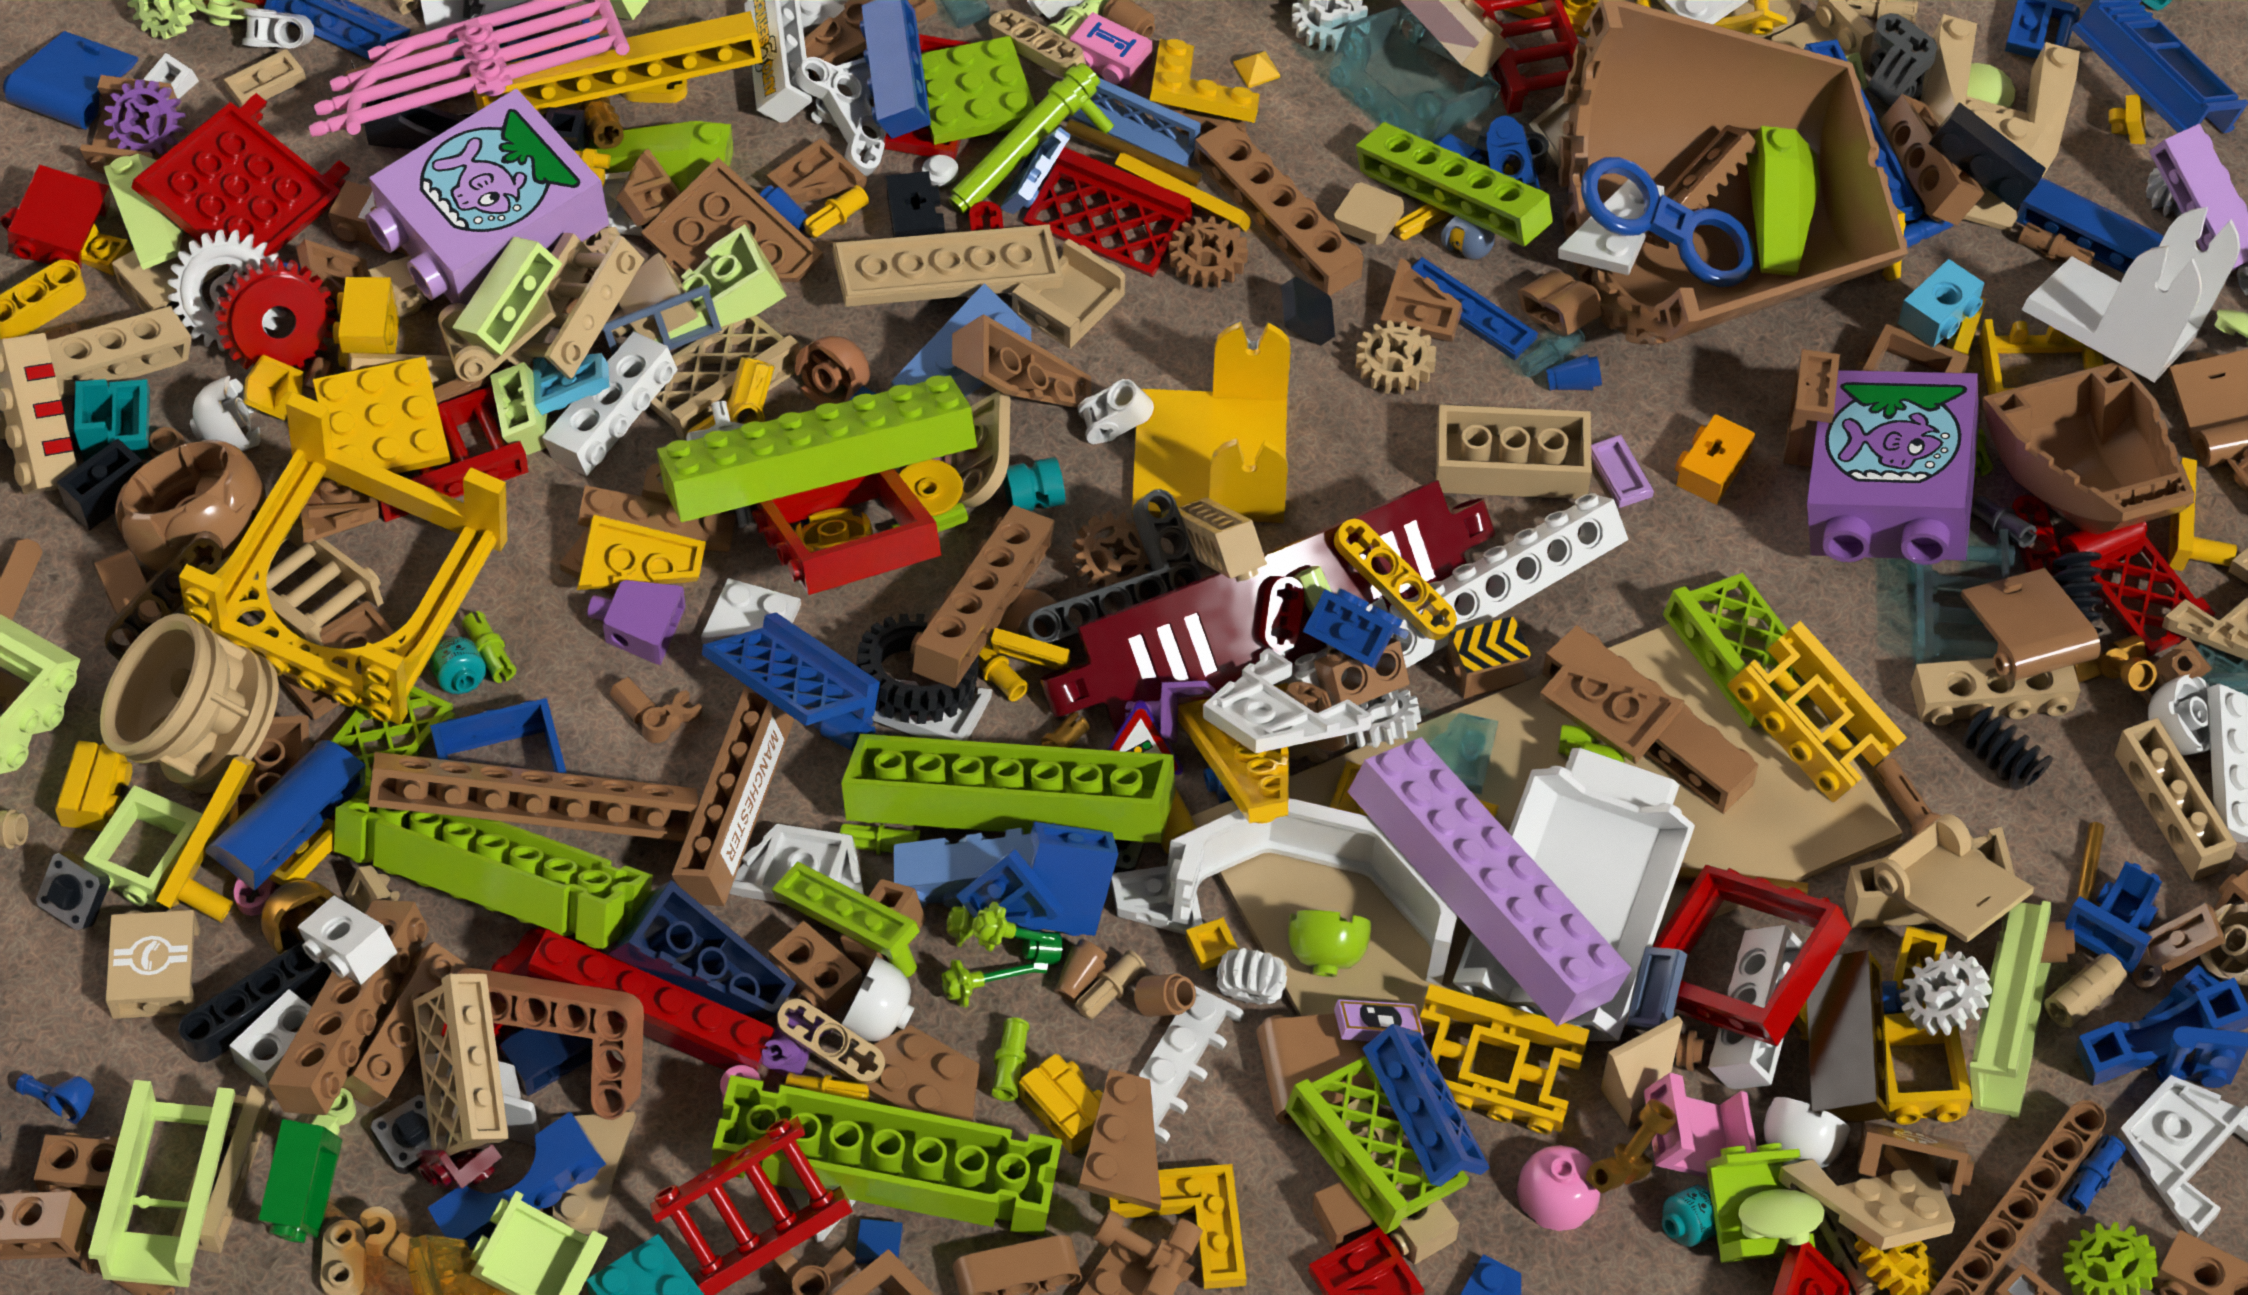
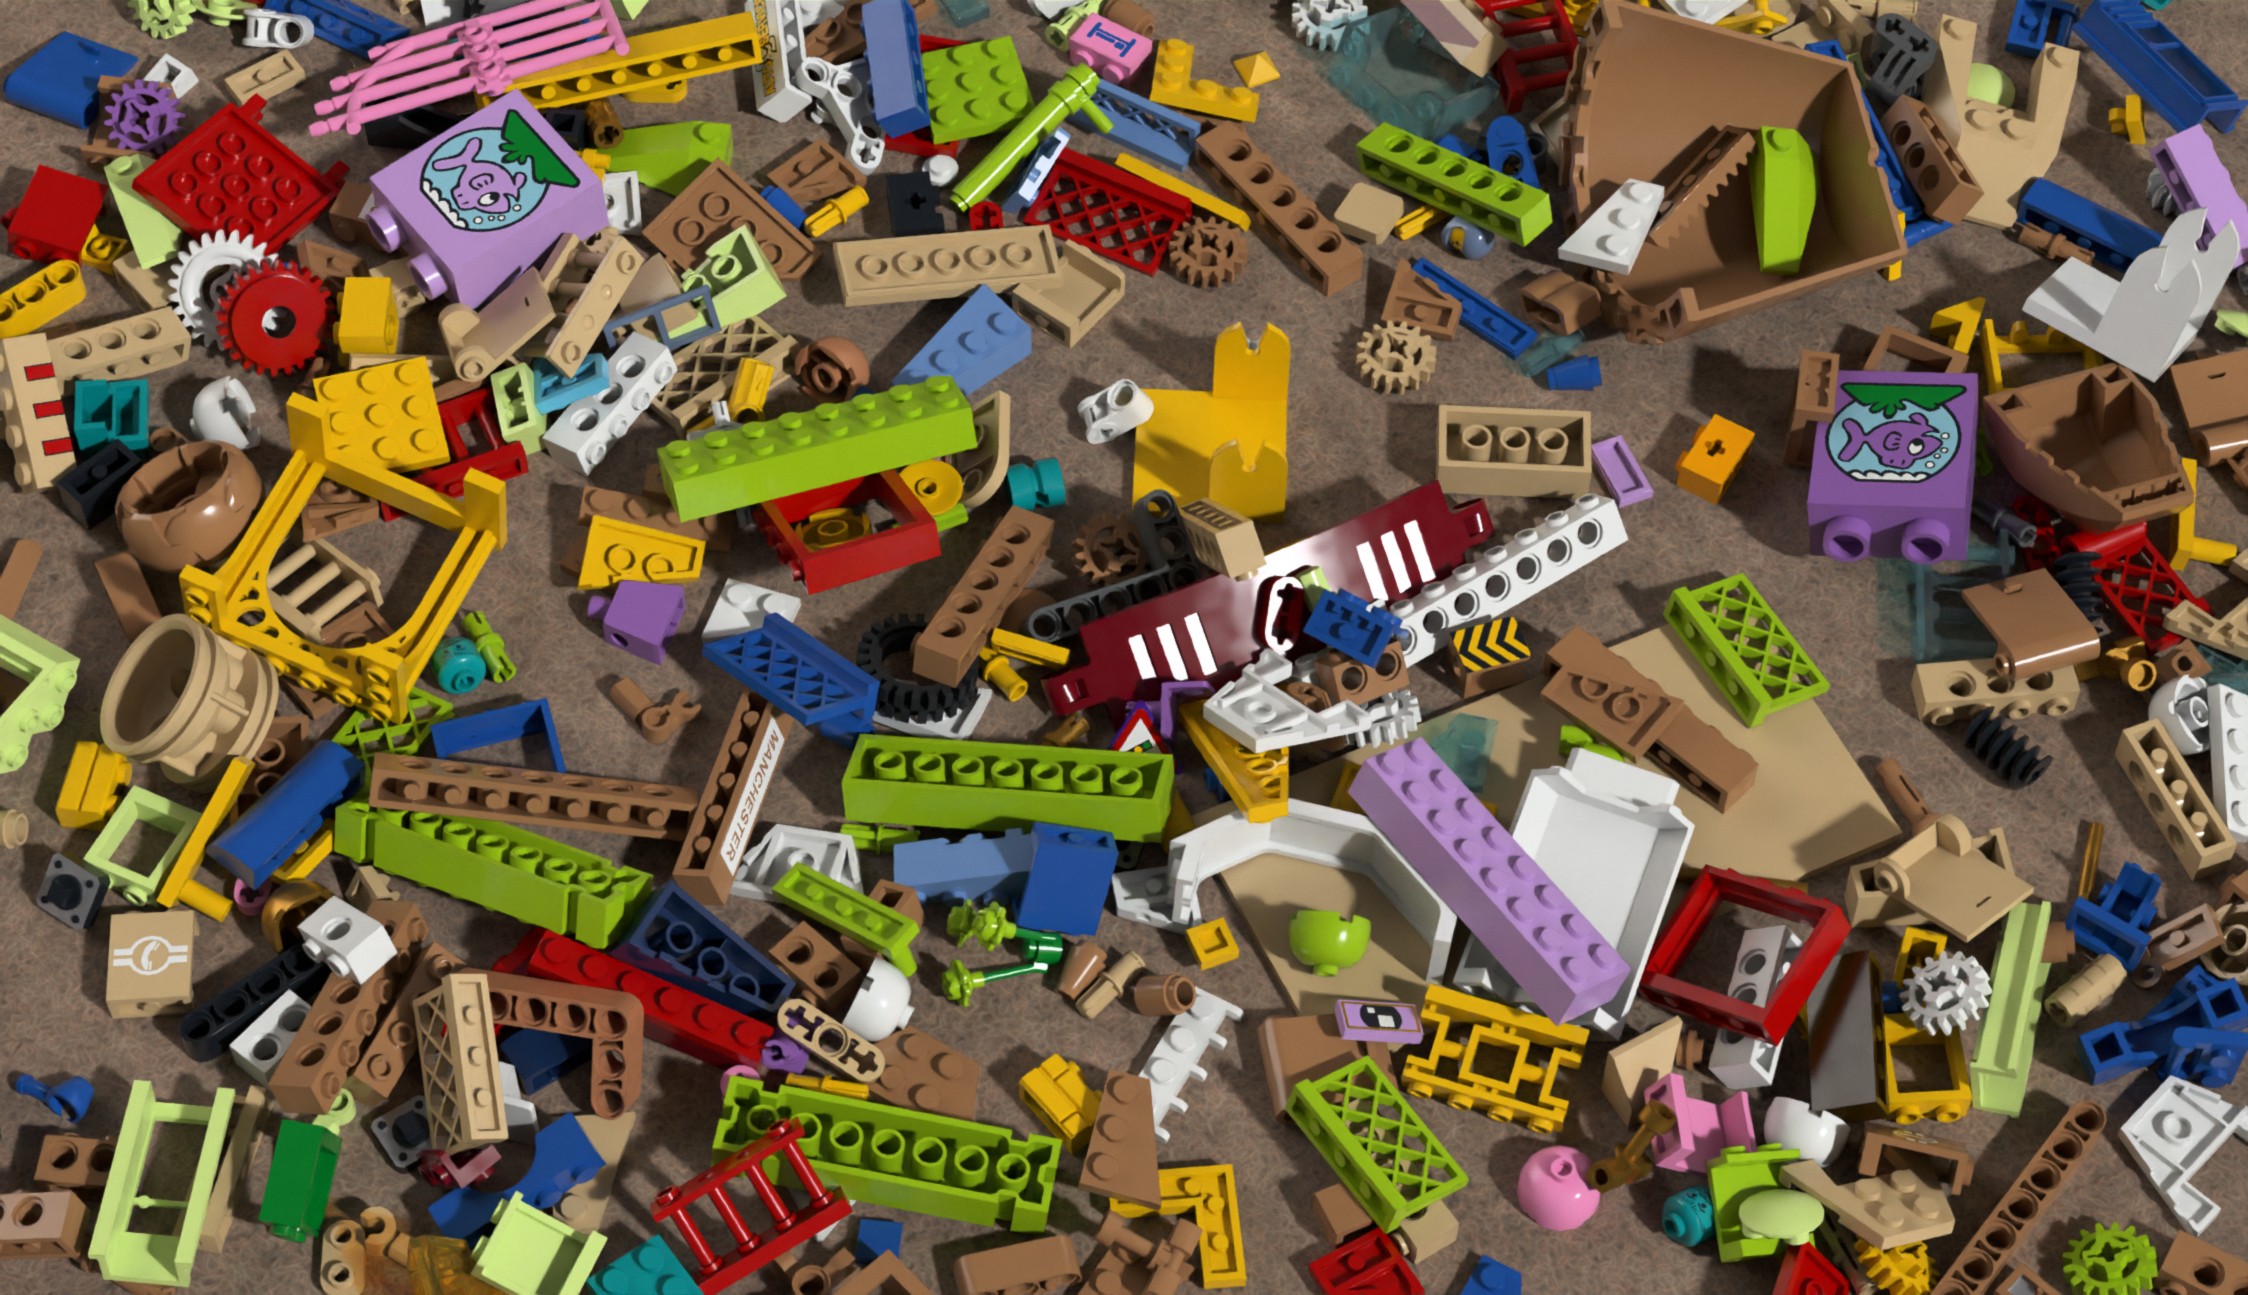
(160, 591): dark brown beam -> none
(271, 386): yellow panel -> none
(507, 295): yellowish green brick -> none
(646, 190): medium nougat wing -> none
(1010, 1059): lime pin -> none
(1014, 887): blue wing -> none
(1017, 364): medium nougat wedge -> none
(1036, 41): tan beam -> none
(1119, 146): pearl gold bar -> none
(1251, 976): white gear -> none
(1308, 311): black piece -> none
(1390, 584): yellow beam -> none
(1424, 1105): blue fence -> none
(1656, 987): sand blue tile -> none
(1668, 221): blue bar -> none
(1834, 694): yellow fence -> none
(1941, 303): medium azure brick -> none
(1987, 156): black brick -> none
(2094, 1173): blue pin -> none

